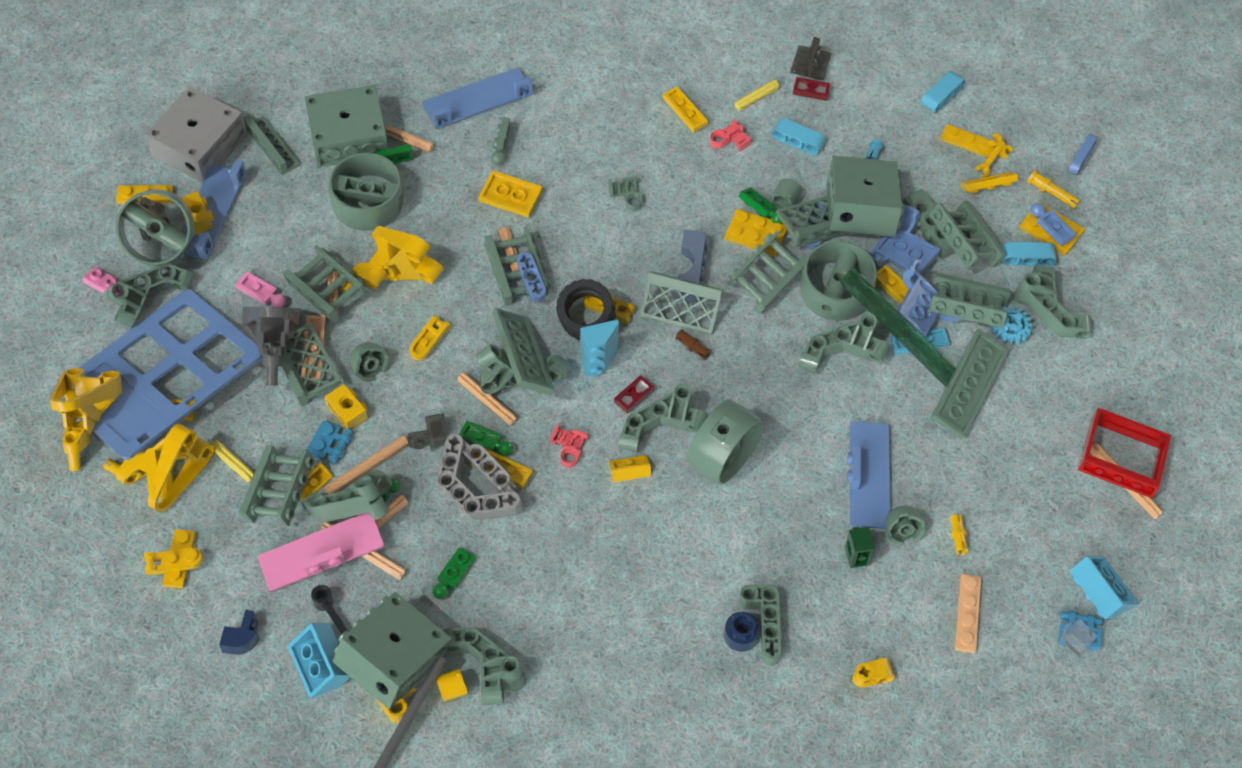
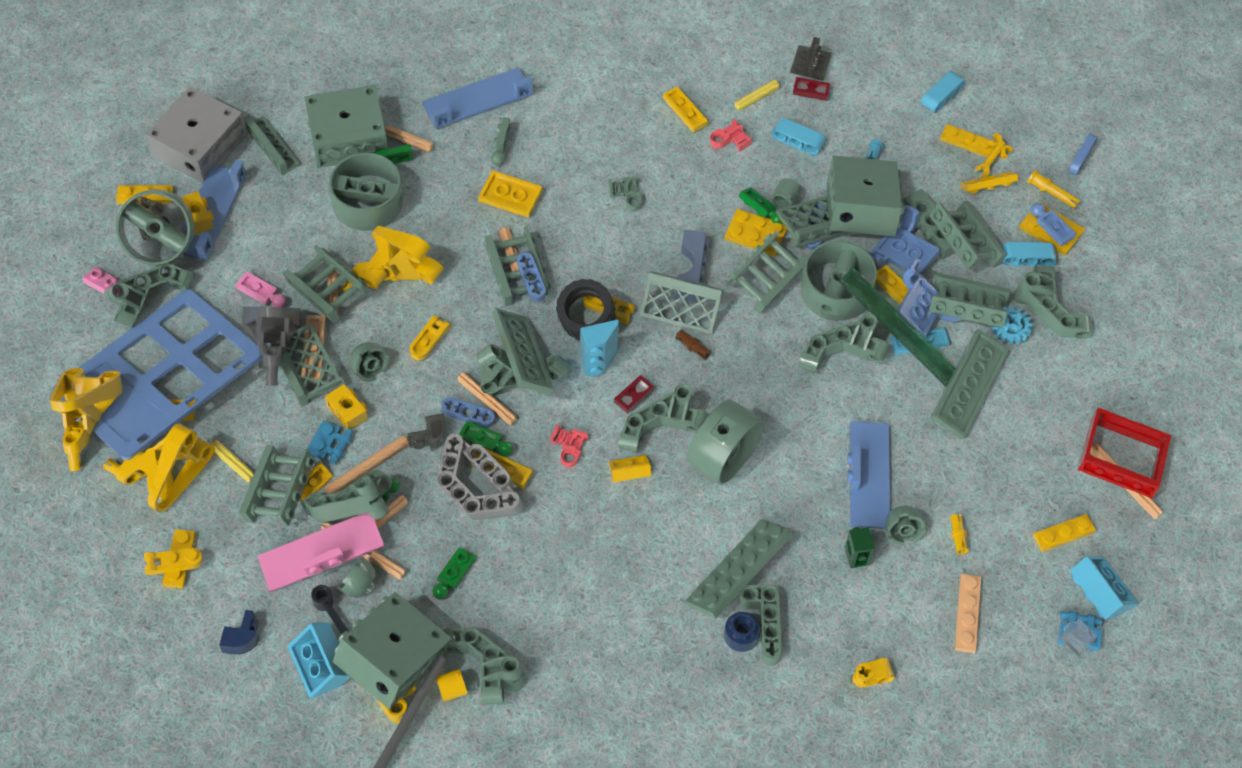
(358, 579): none -> sand green cylinder
(483, 412): none -> medium blue beam
(738, 568): none -> sand green plate
(1064, 533): none -> yellow plate

